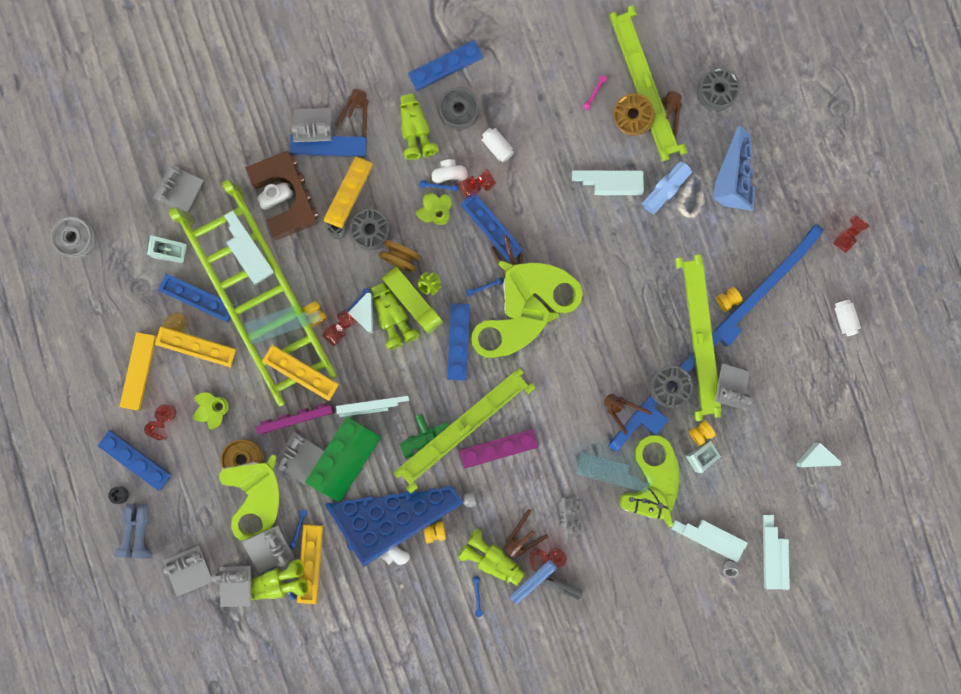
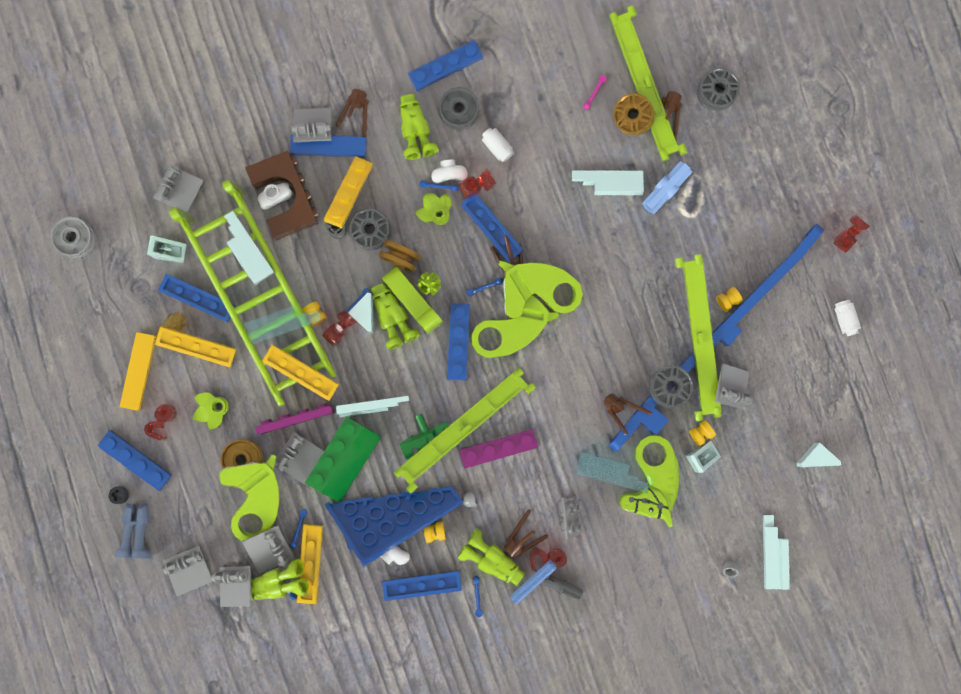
(421, 585): none -> blue plate
(713, 538): light aqua piece -> none
(734, 178): medium blue wedge -> none

